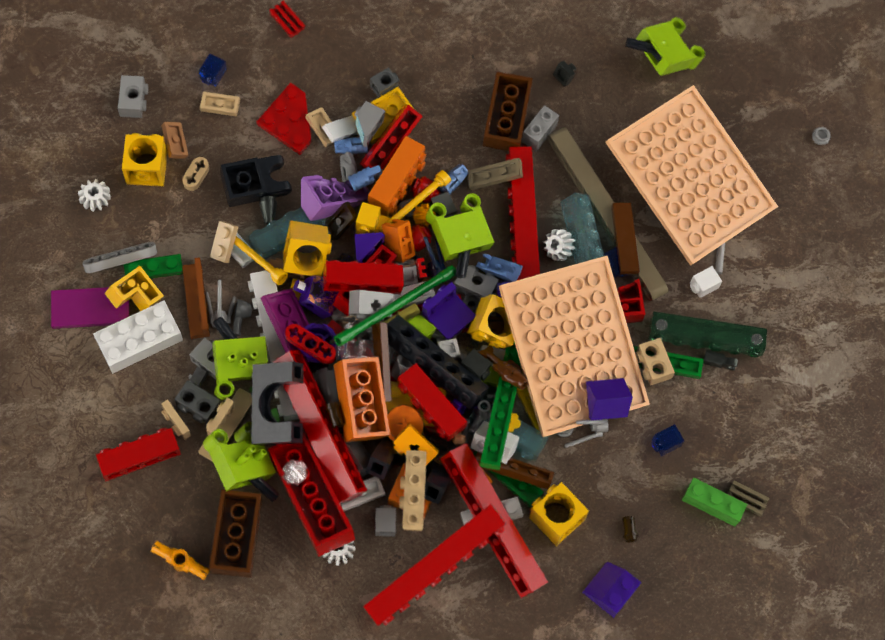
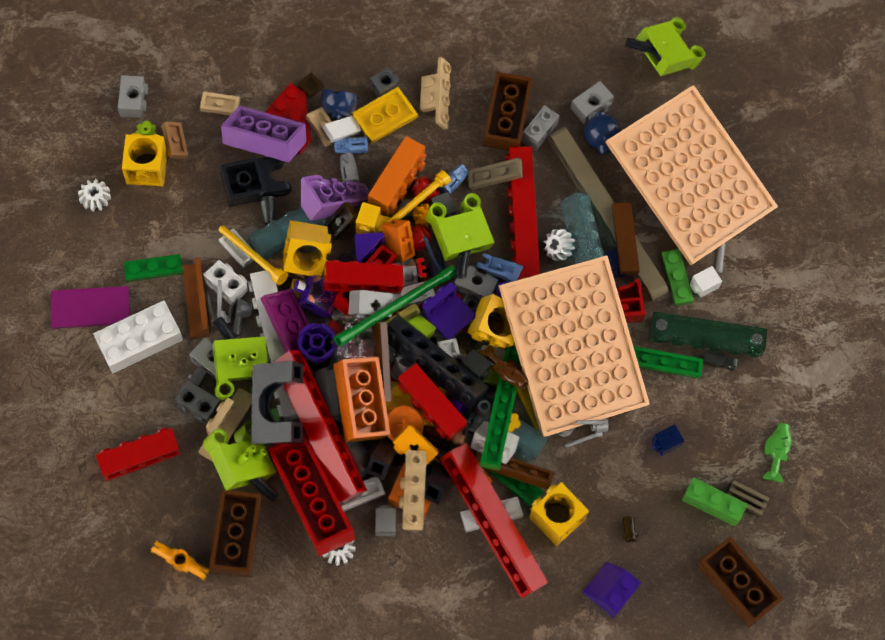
(119, 257): light grey beam -> none
(136, 287): yellow brick -> none
(146, 125): none -> lime plant
(179, 426): tan plate -> none
(192, 171): tan beam -> none
(212, 70): clear blue brick -> none
(224, 241): tan plate -> none
(228, 280): none -> white brick
(264, 133): none -> medium lavender brick
(278, 8): red tile -> none
(294, 472): clear gear -> none
(295, 340): red beam -> none
(311, 85): none -> dark brown plate
(333, 410): dark brown pin -> none
(339, 103): none -> dark blue cylinder
(365, 177): medium blue hinge -> none
(368, 121): light grey slope -> none
(391, 138): red brick -> none
(434, 565): red brick -> none
(436, 93): none -> tan bracket
(564, 73): pearl dark grey tile -> none
(597, 94): none -> light grey brick
(599, 130): none -> dark blue brick
(608, 399): dark purple slope -> none
(658, 361): tan brick -> none
(677, 277): none -> bright green plate
(739, 582): none -> reddish brown brick
(778, 446): none -> bright green animal
(821, 136): light grey plate -> none

